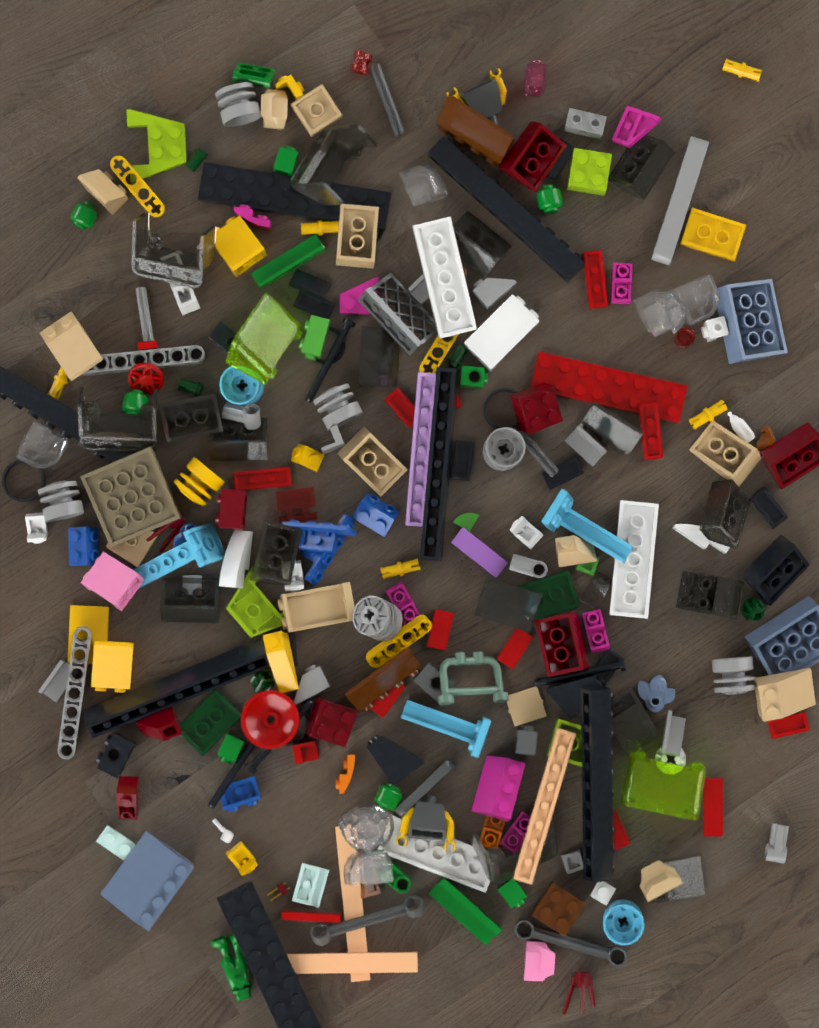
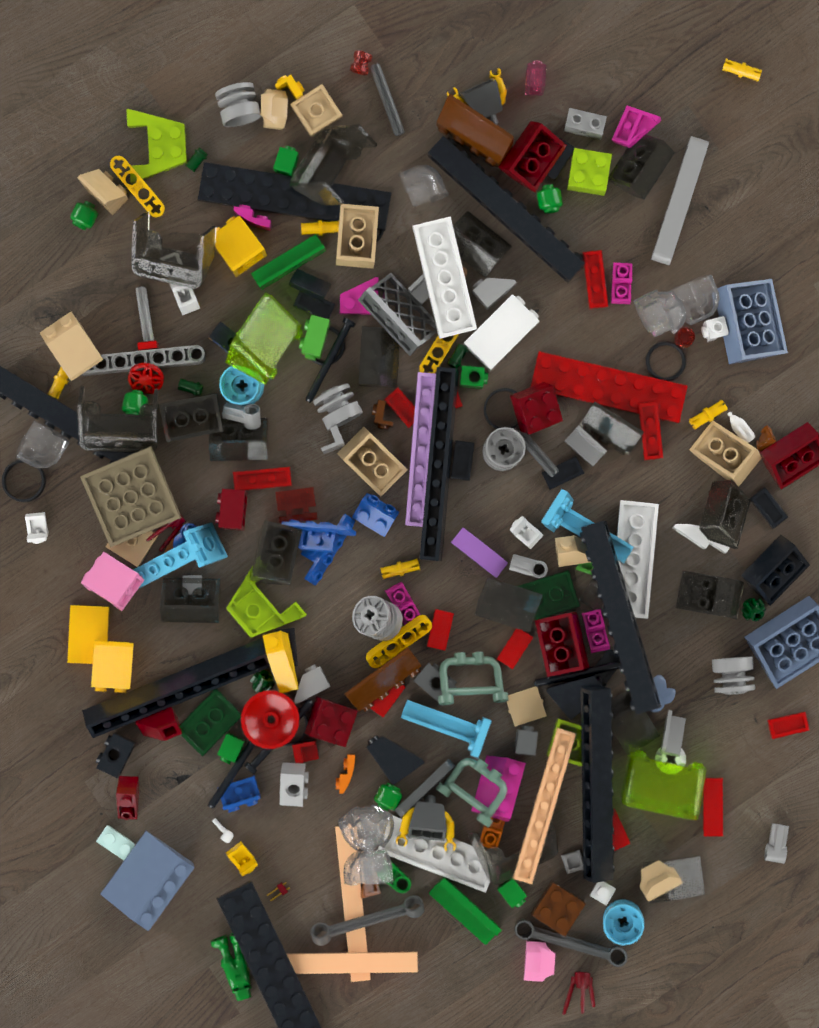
(57, 681): light grey panel -> none
(60, 501): light grey wheel -> none
(70, 701): light grey beam -> none
(83, 545): blue bracket -> none
(198, 482): yellow wheel -> none
(236, 559): white slope -> none
(253, 74): green plate -> none
(293, 794): none -> light grey brick
(297, 580): white bracket -> none
(307, 457): yellow bracket -> none
(310, 885): light aqua plate -> none
(311, 916): red tile -> none
(316, 607): tan panel -> none
(378, 412): none -> reddish brown bracket
(466, 520): bright green tile -> none
(493, 775): none -> sand green bar
(516, 833): dark pink slope -> none
(620, 617): none -> black brick
(669, 344): none -> black tyre
(713, 234): yellow tile -> none
(784, 693): tan slope -> none

